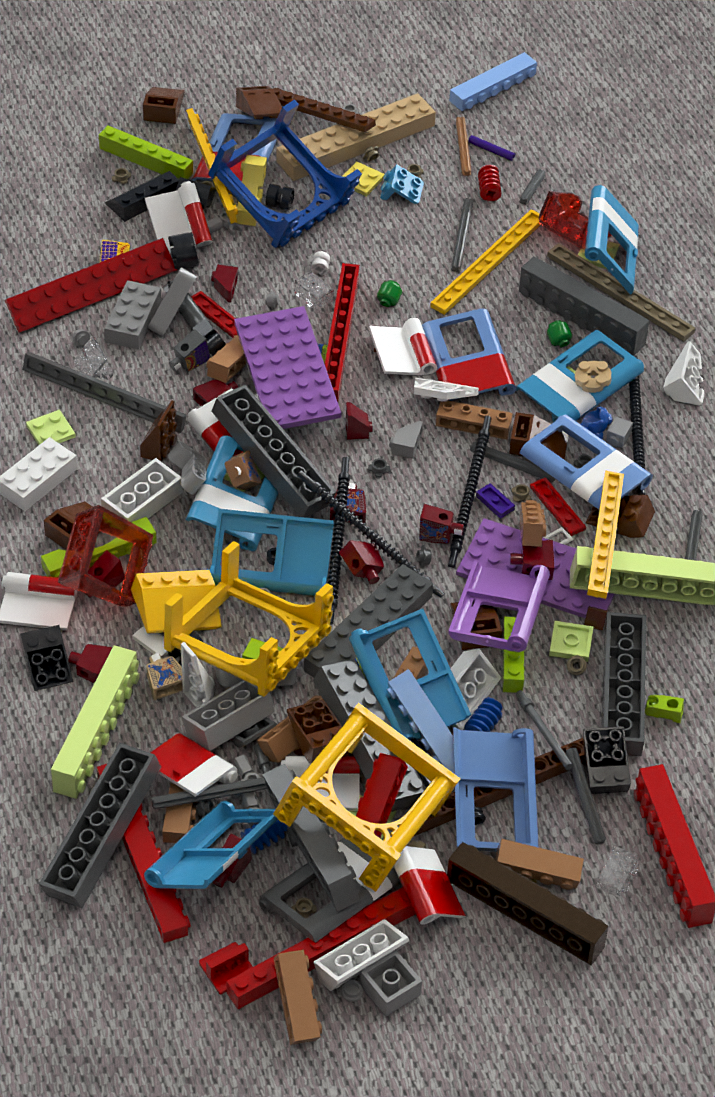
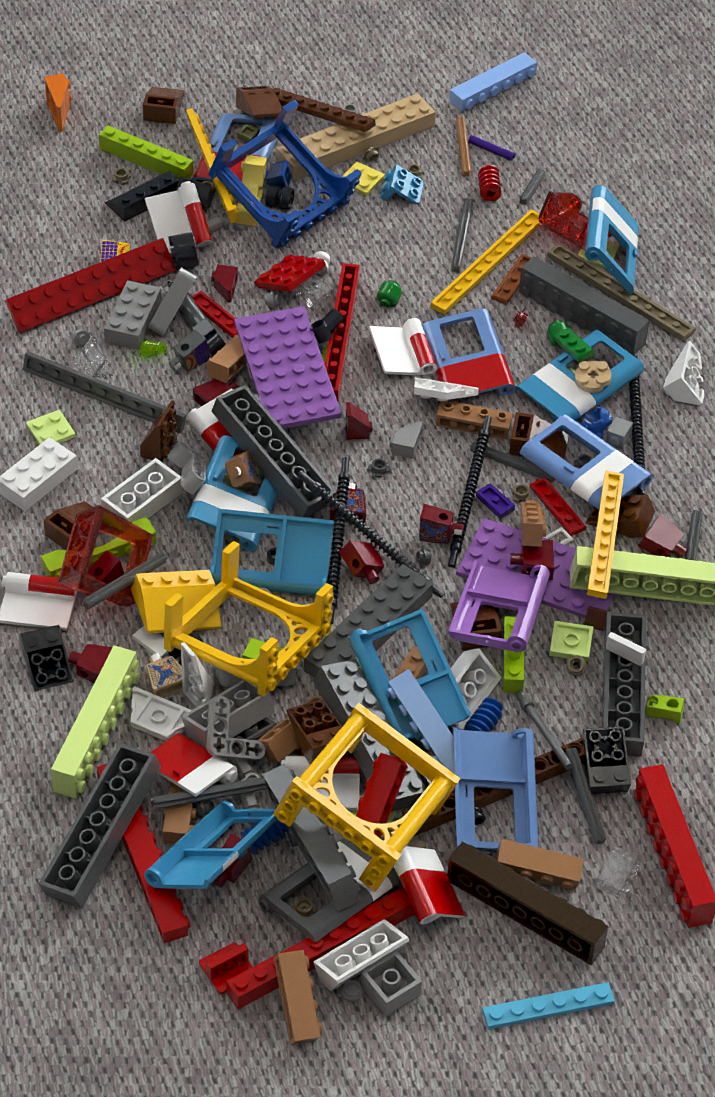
(58, 98): none -> orange slope
(123, 581): none -> dark grey axle
(149, 348): none -> clear neon green cone
(156, 715): none -> white wing
(225, 742): none -> light grey beam
(247, 133): none -> olive plate
(279, 174): none -> blue slope
(289, 273): none -> red plate
(323, 328): none -> black piece
(511, 282): none -> dark orange tile
(520, 318): none -> clear red plate
(548, 1005): none -> medium azure plate
(573, 345): none -> green plate
(625, 648): none -> white tile
(662, 538): none -> torso

